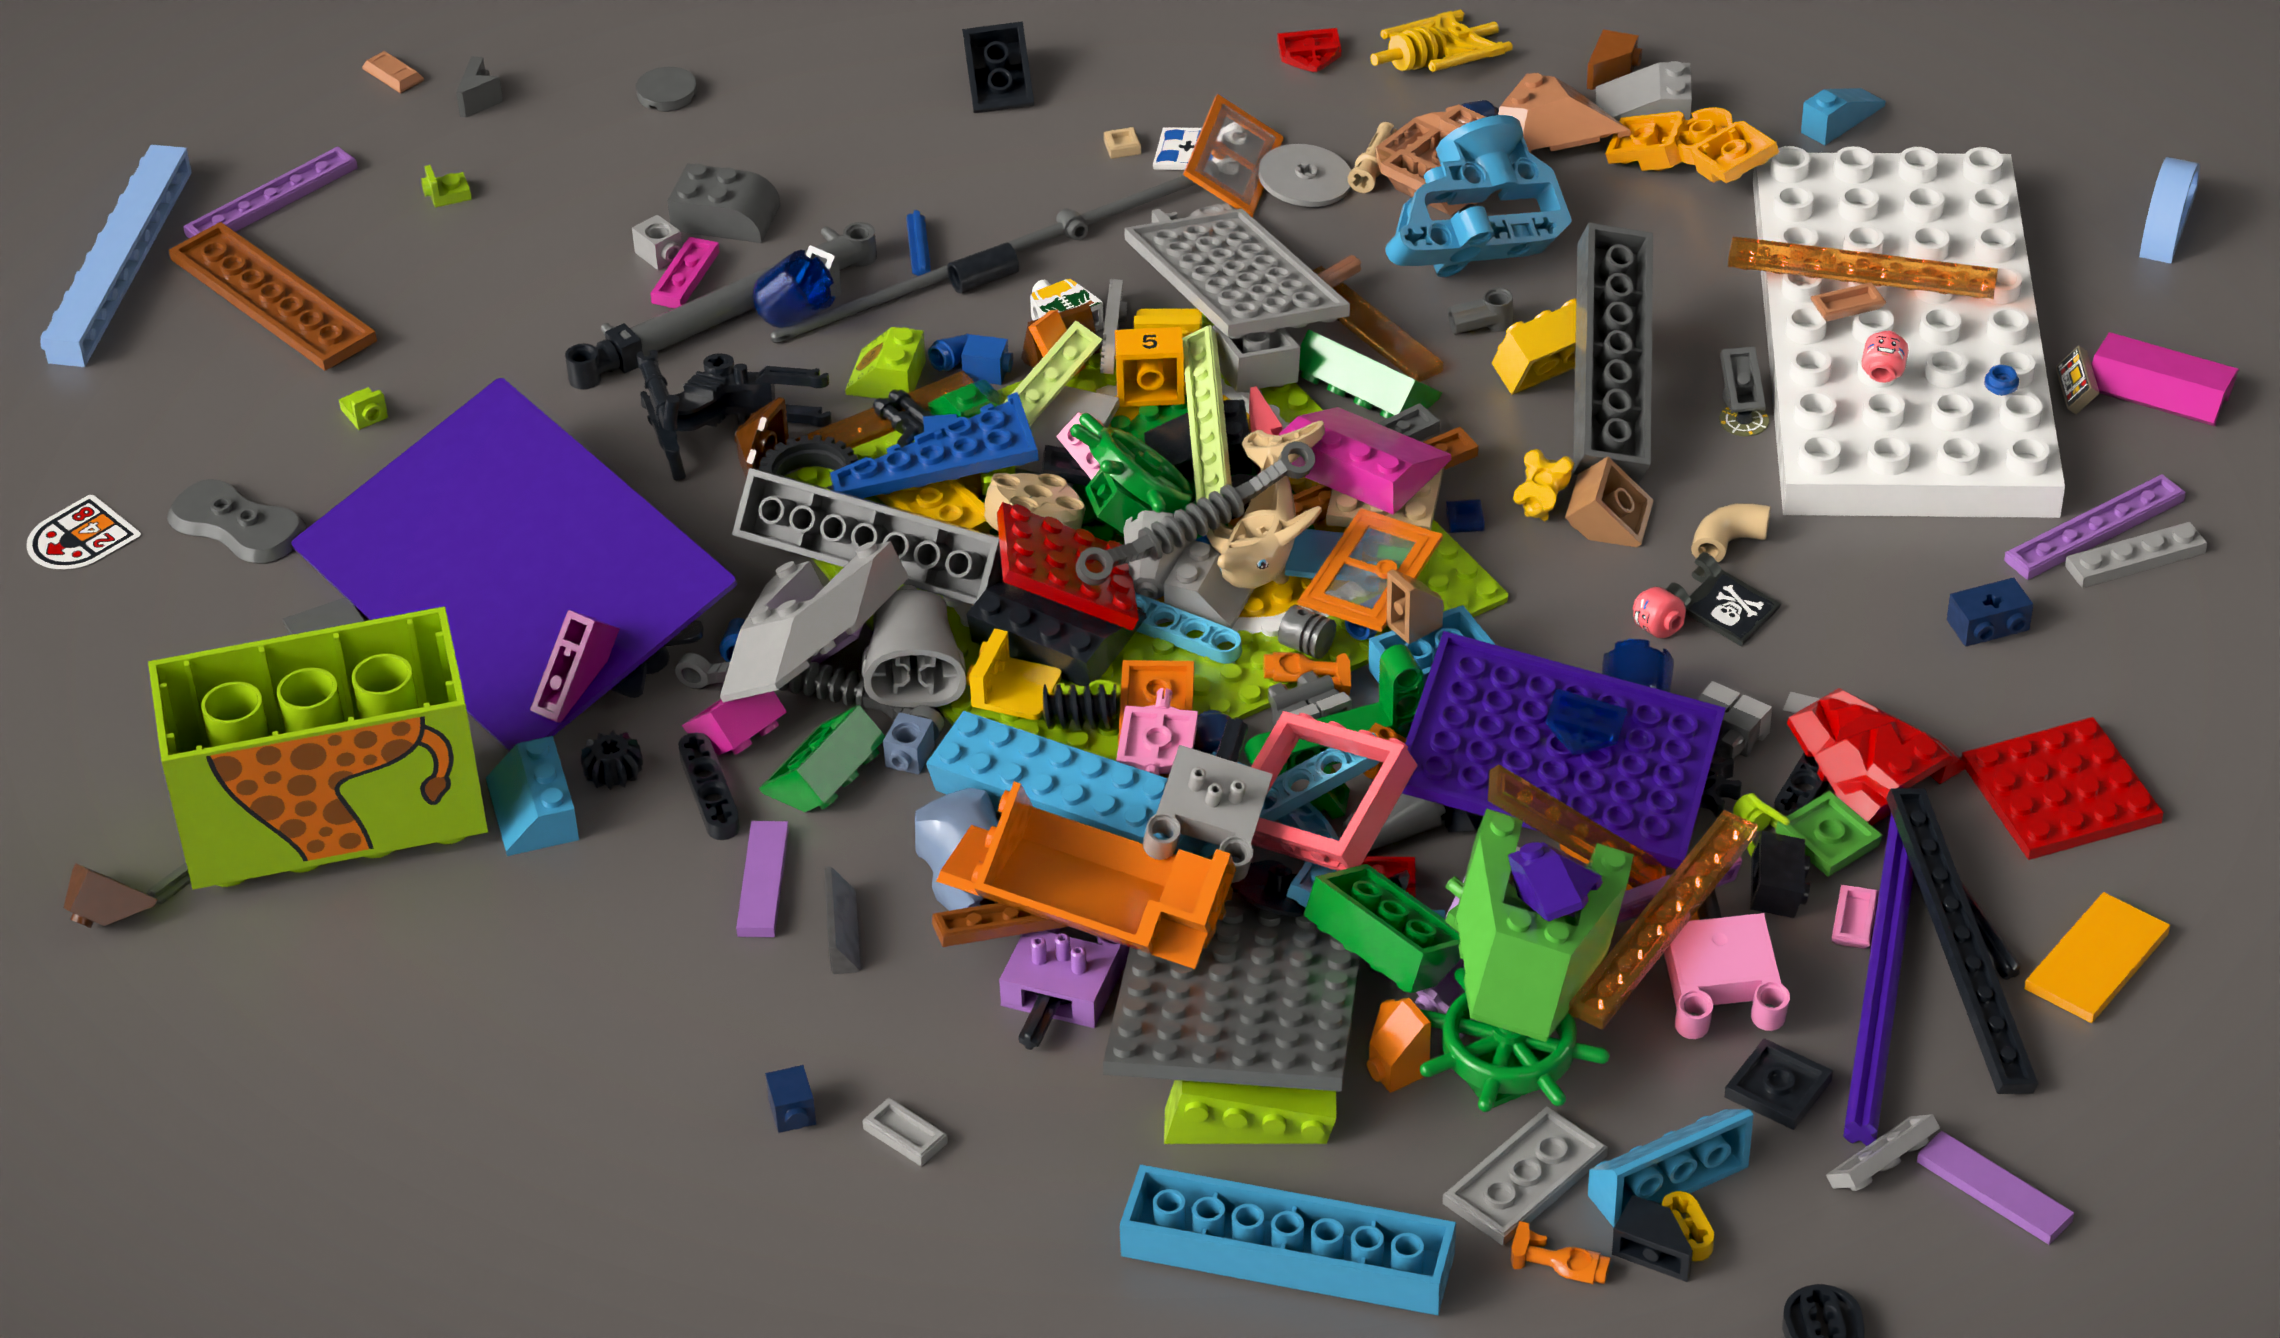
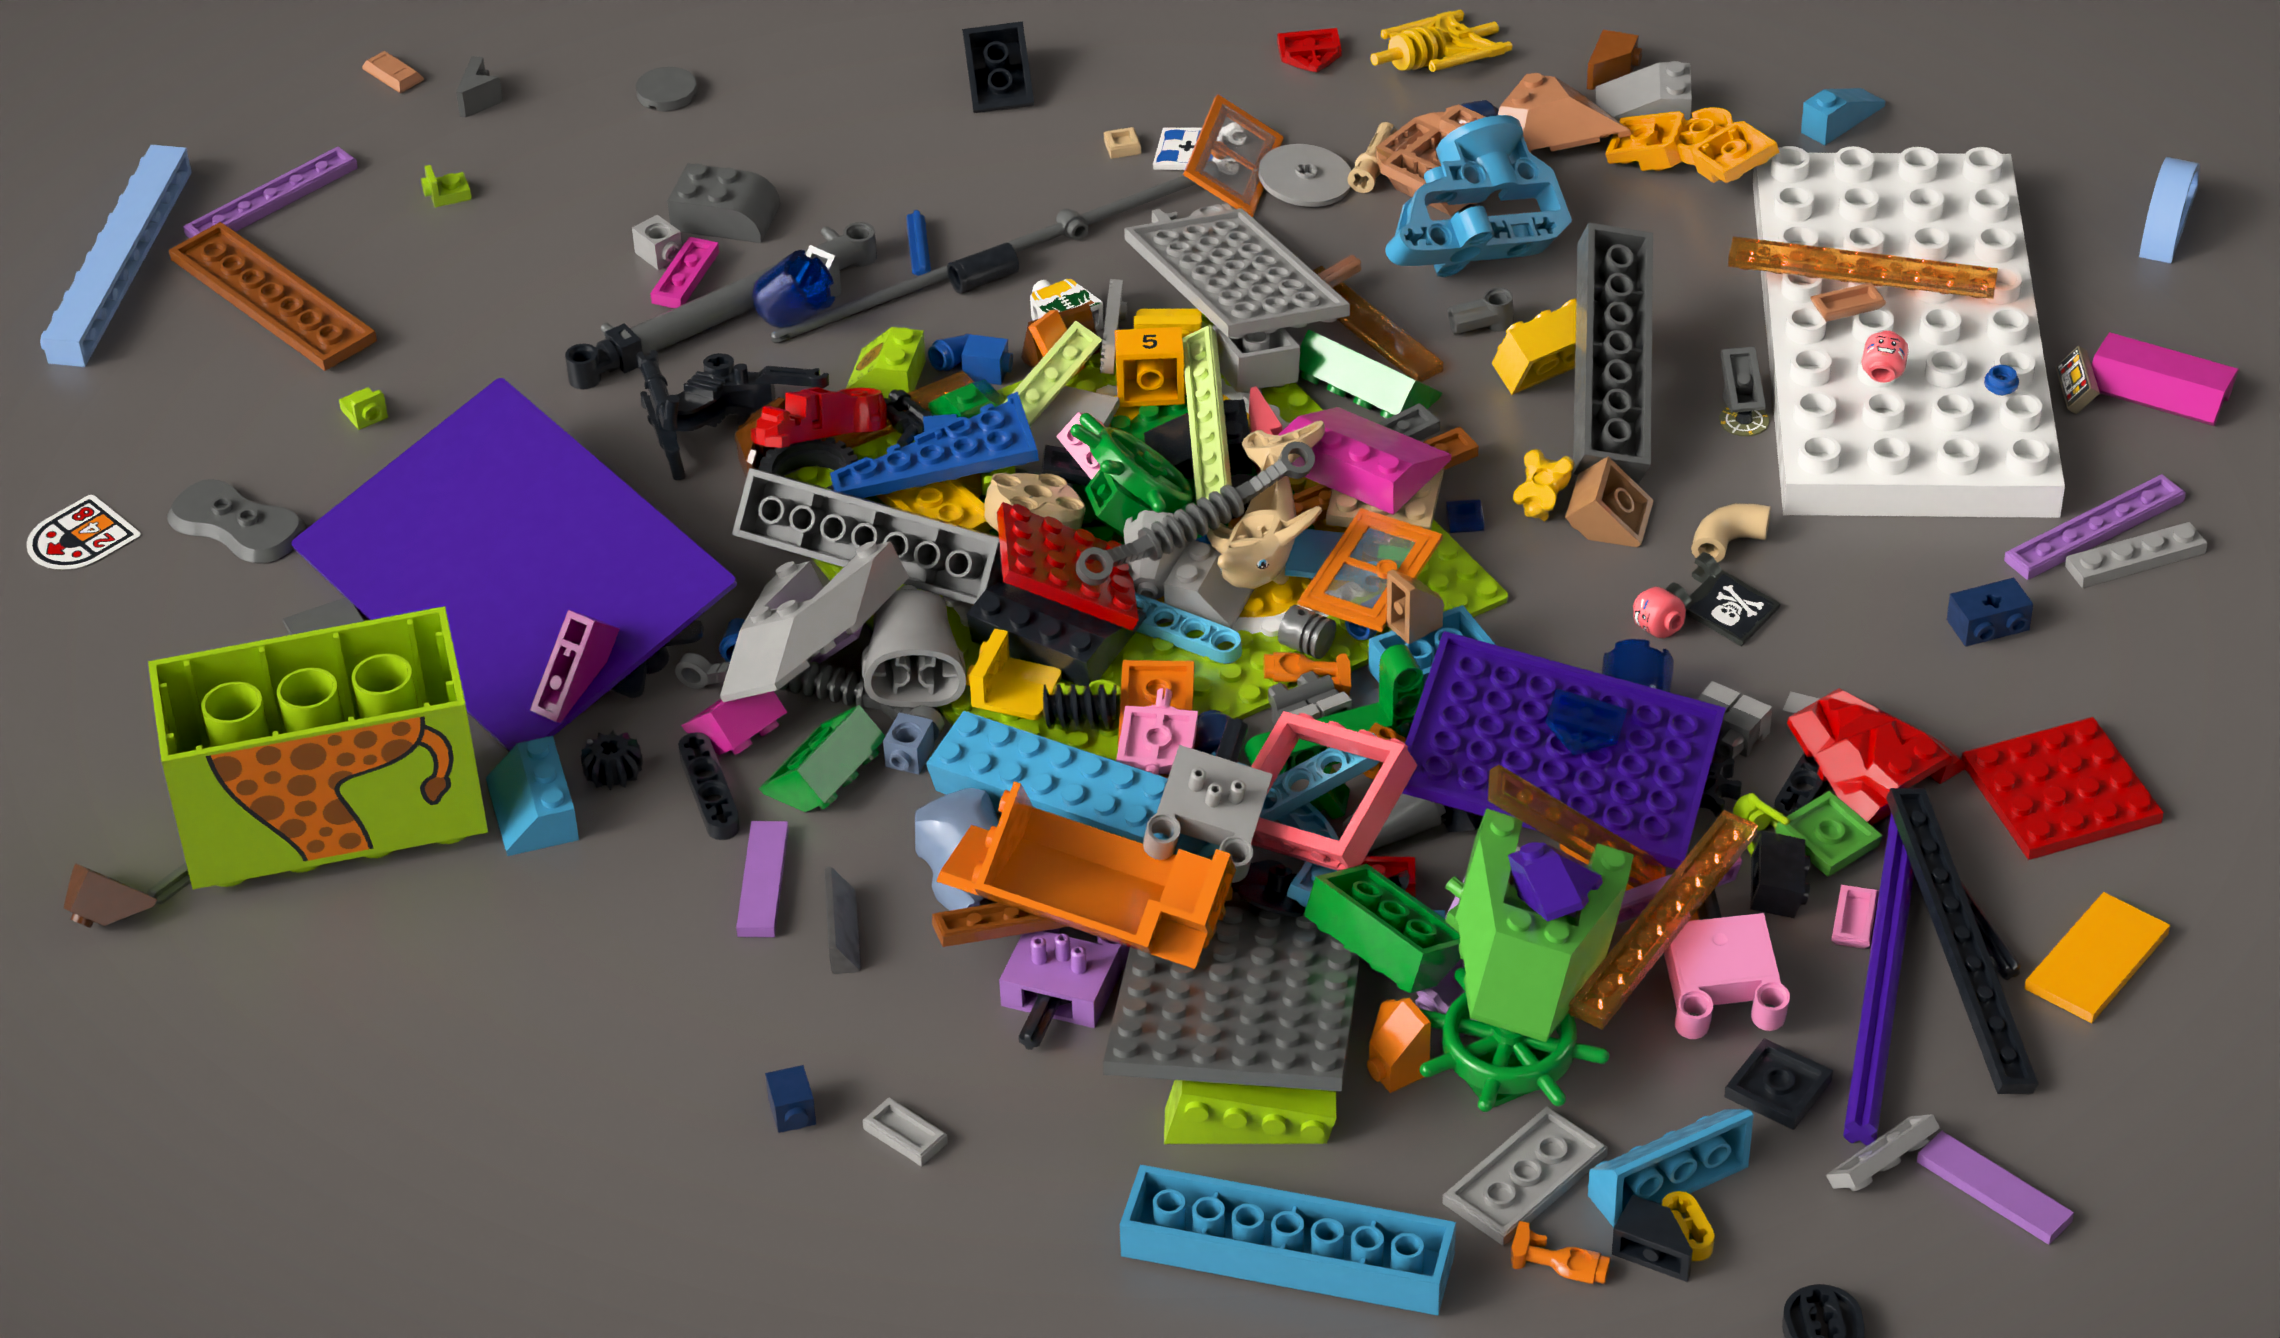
(820, 414): none -> red piece

